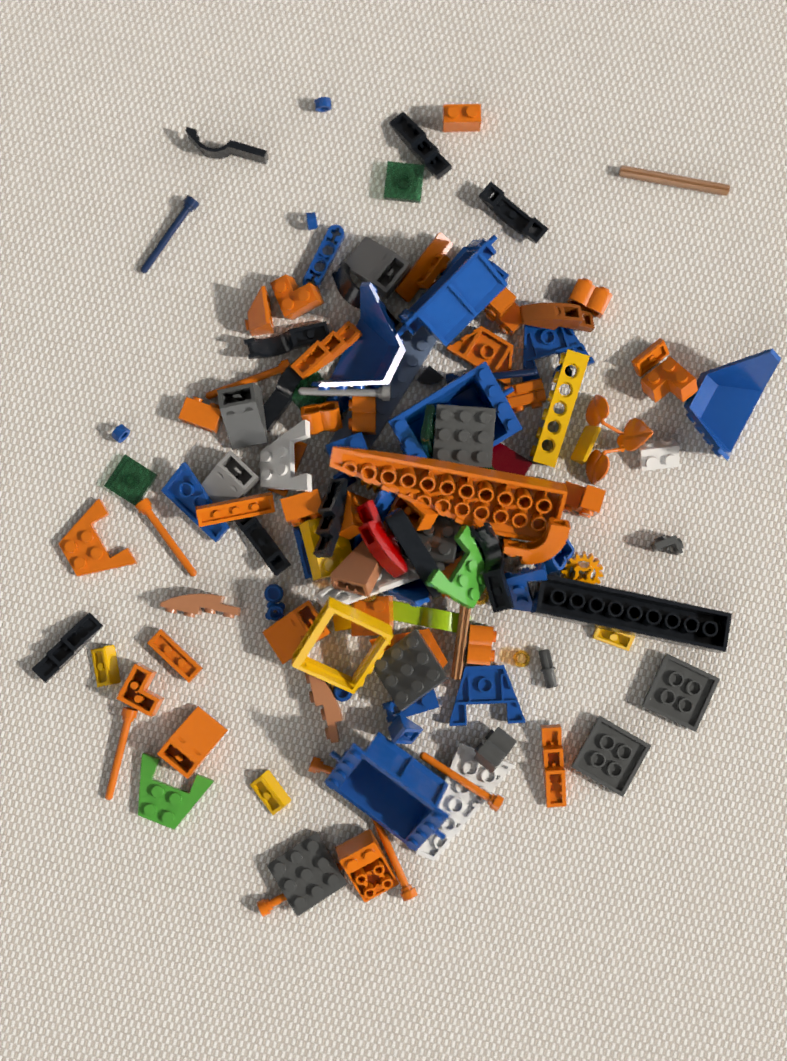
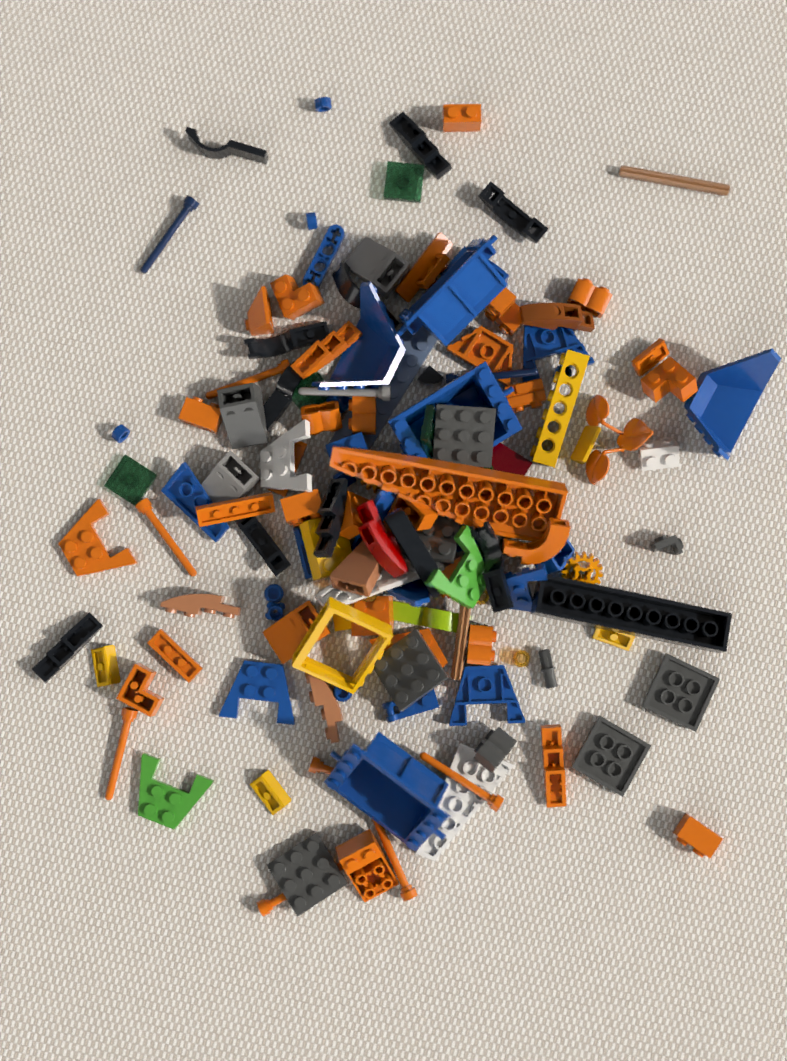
(192, 742): orange slope -> none
(263, 683): none -> blue wing
(403, 730): blue slope -> none
(584, 500): orange brick -> none
(697, 835): none -> orange brick

